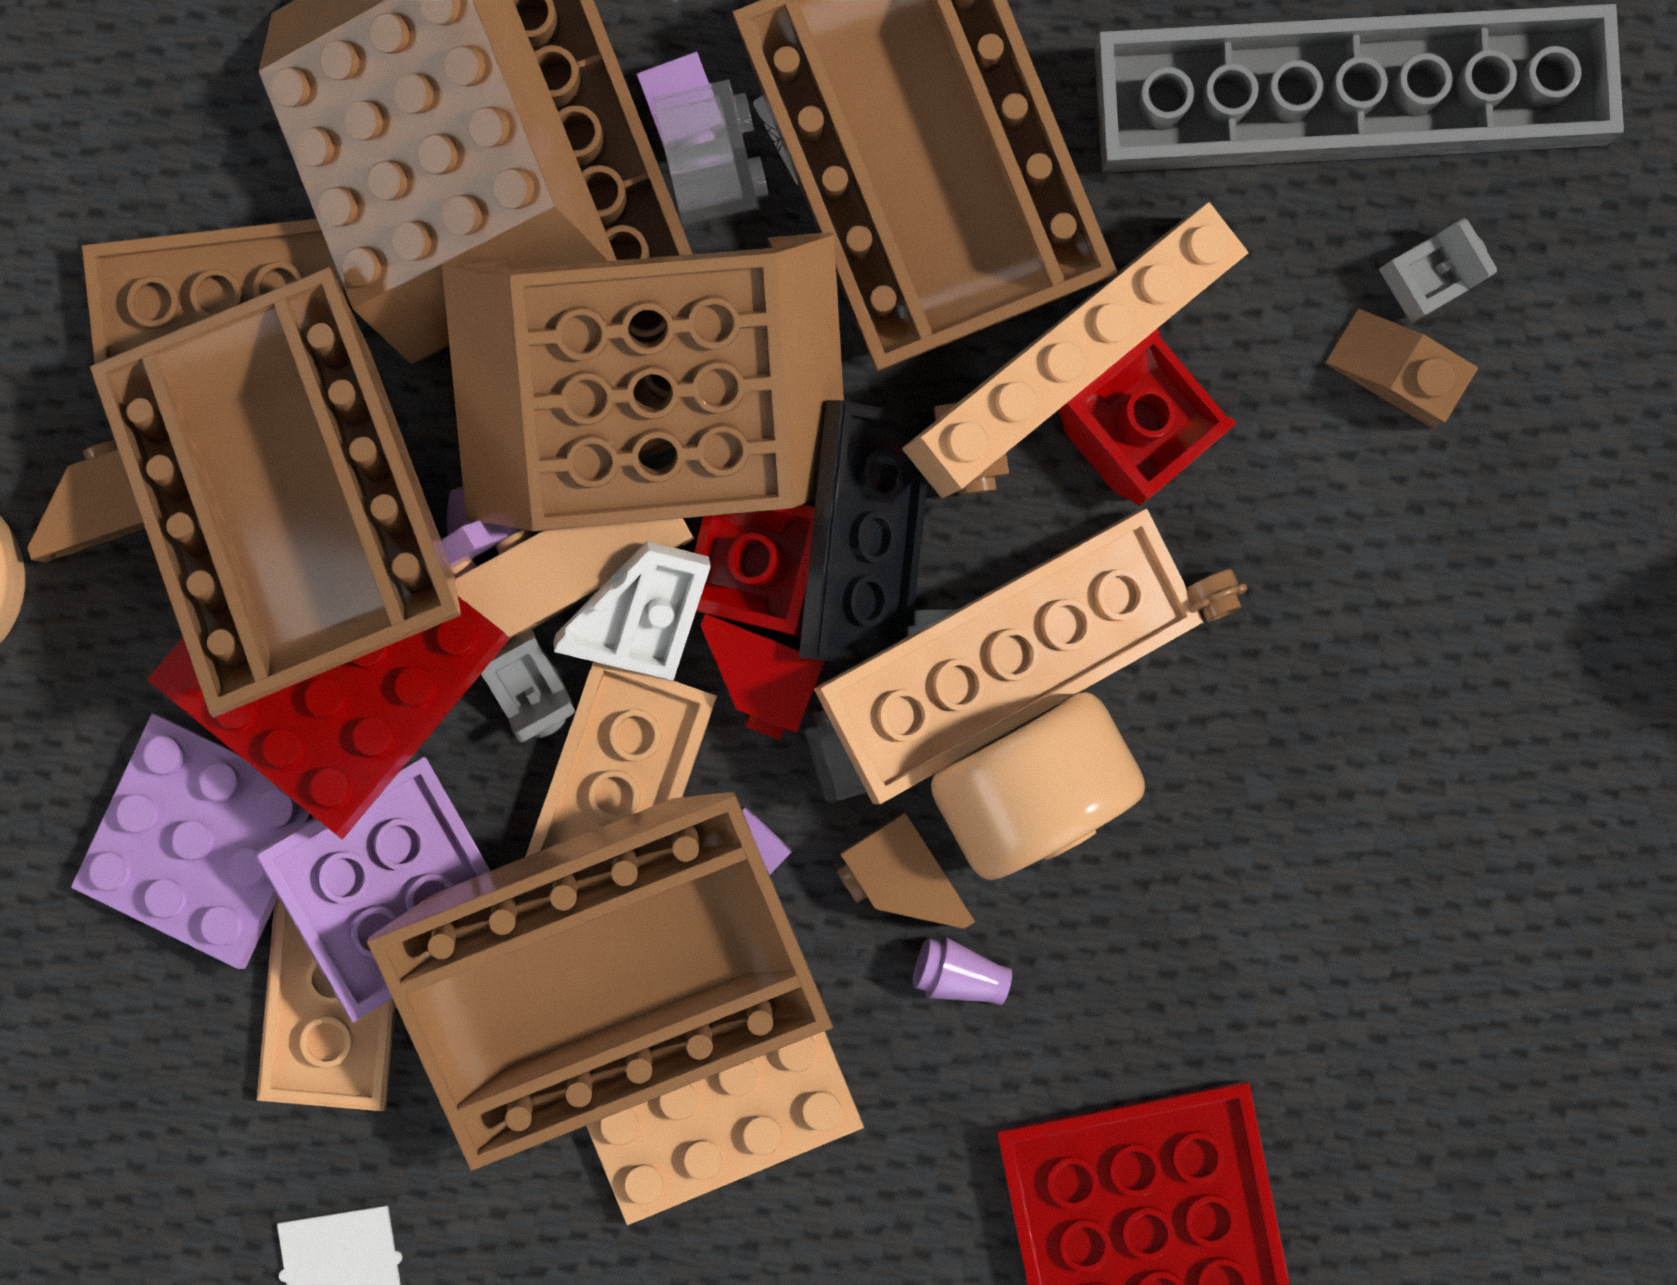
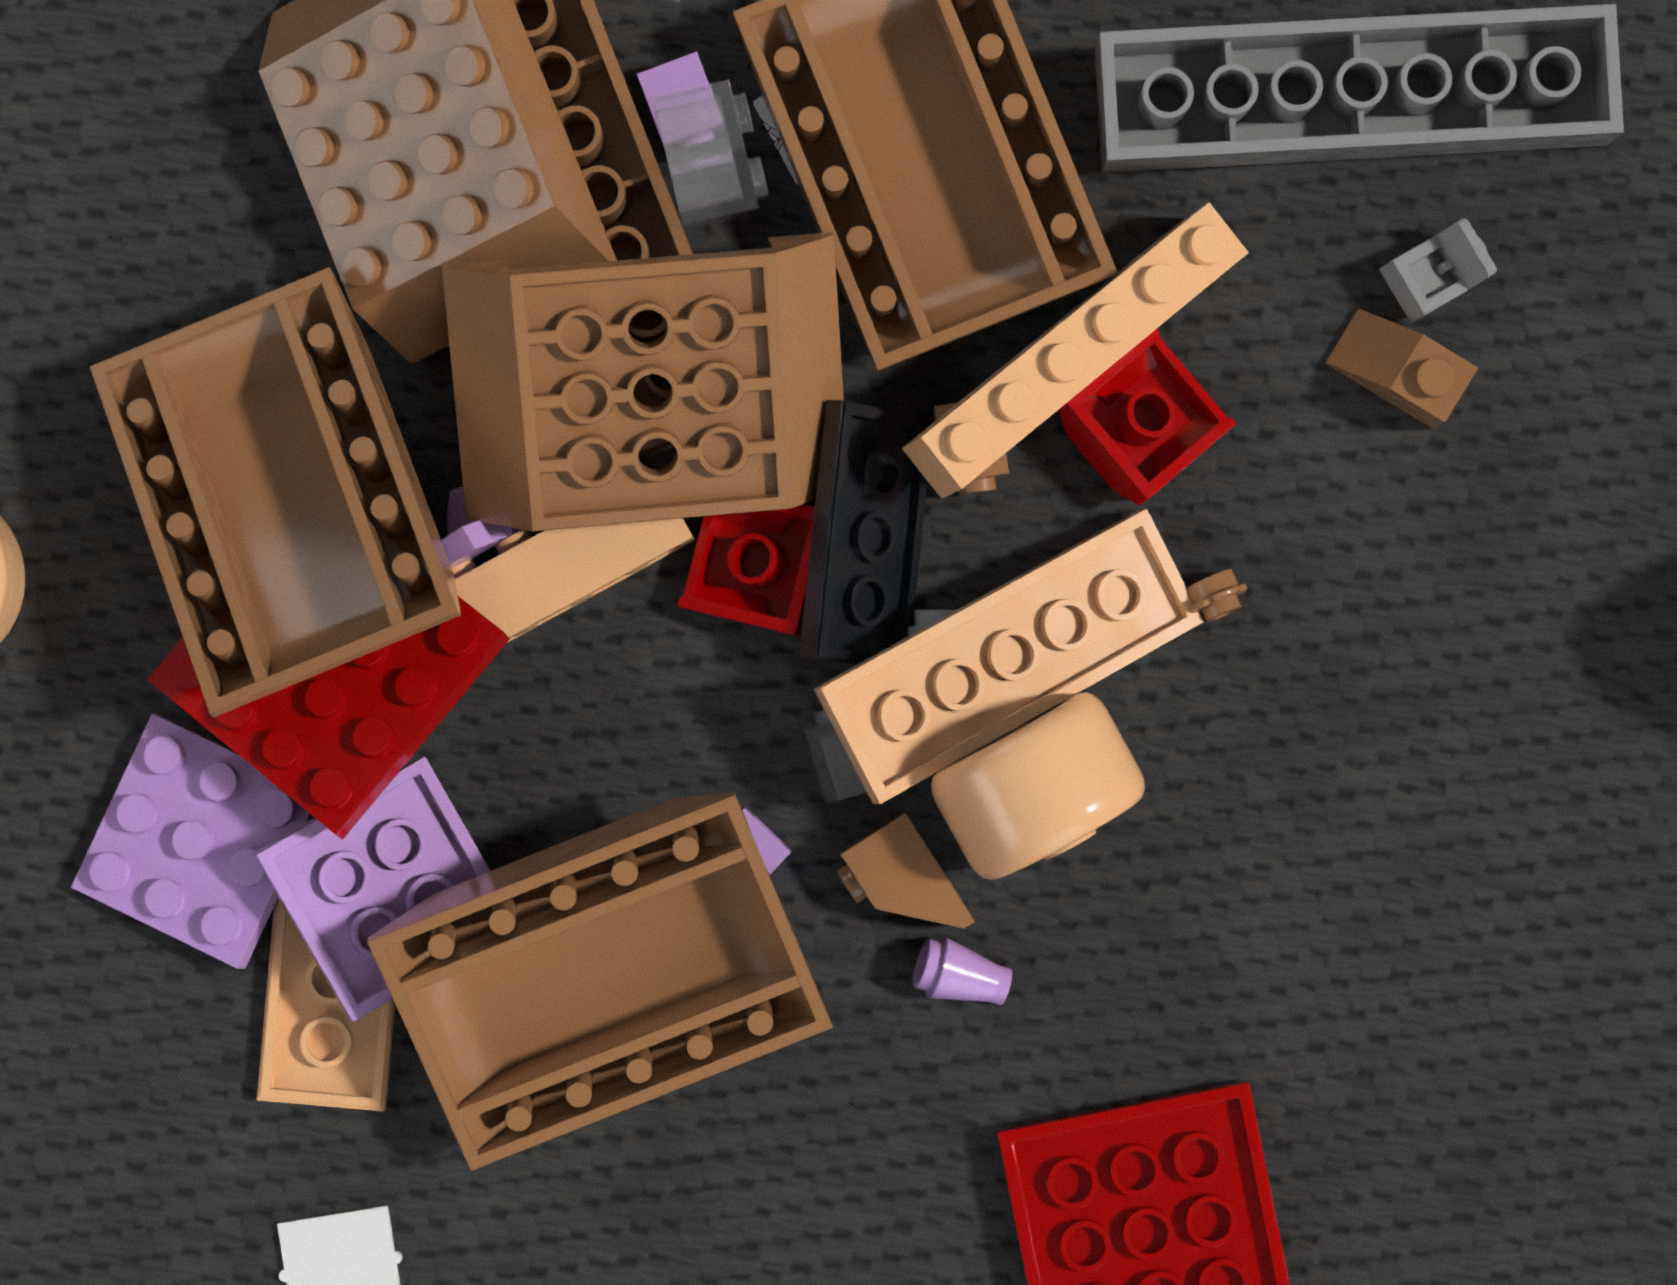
(88, 506): medium nougat slope -> none
(172, 281): medium nougat plate -> none
(528, 688): light grey bracket -> none
(623, 752): light nougat plate -> none
(640, 613): white wing -> none
(725, 1127): light nougat plate -> none
(762, 676): red slope -> none

